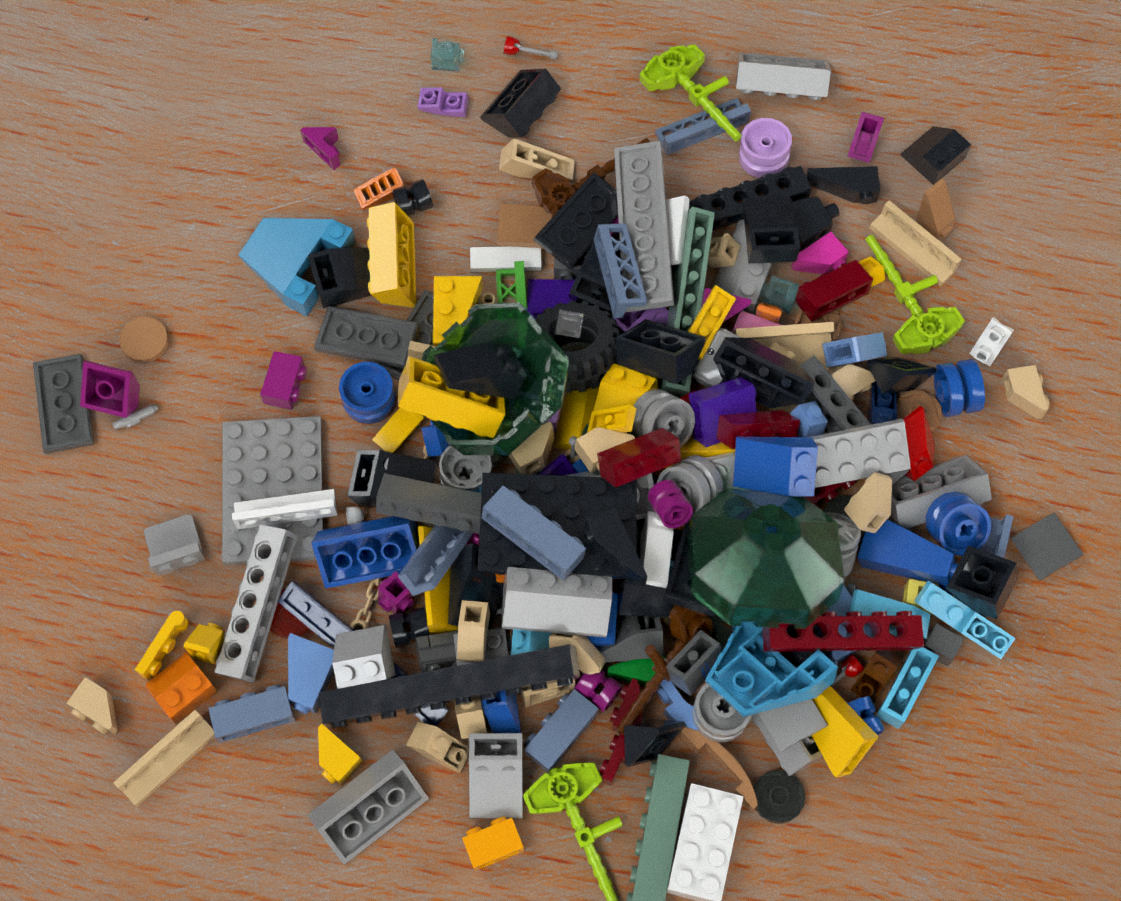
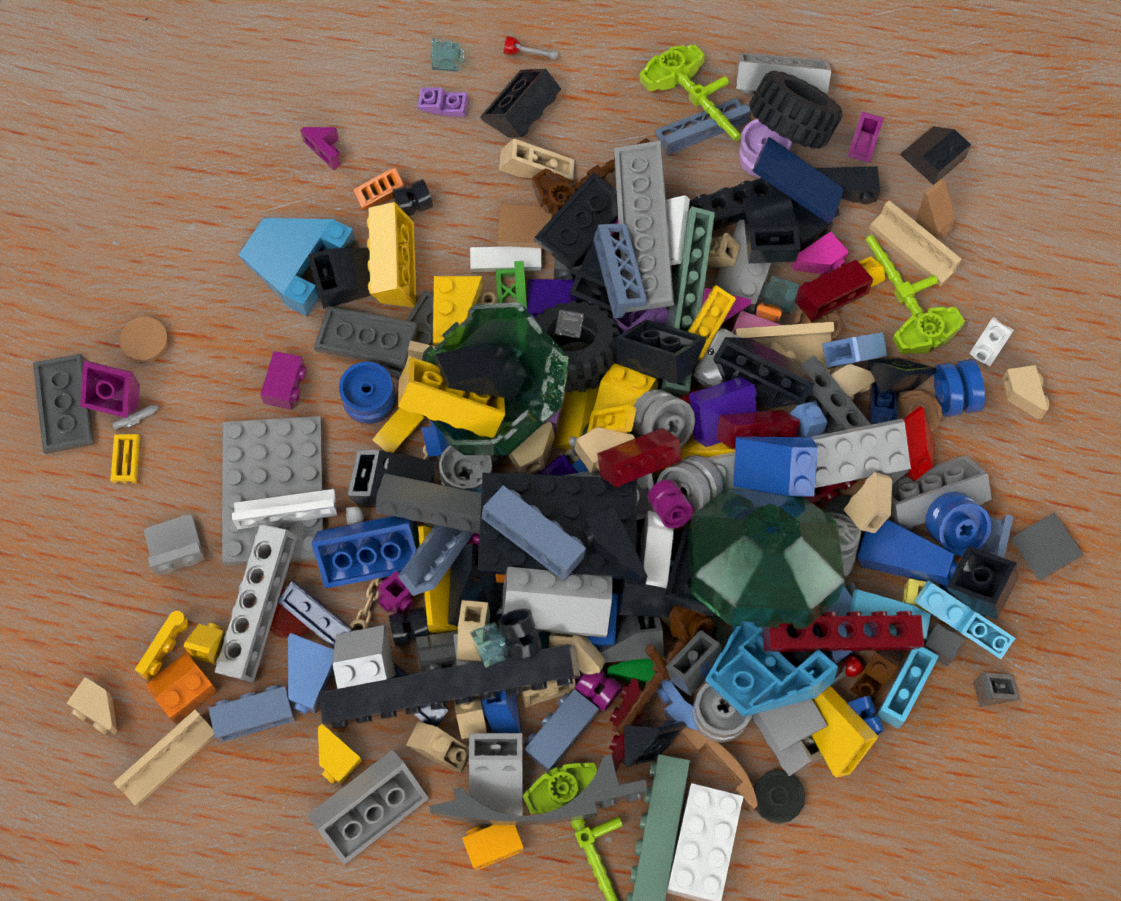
(124, 478): none -> yellow tile
(488, 644): none -> clear light blue brick
(519, 633): none -> black wheel
(601, 791): none -> dark grey slope
(795, 109): none -> black tyre
(798, 180): none -> dark blue tile
(995, 689): none -> dark grey slope

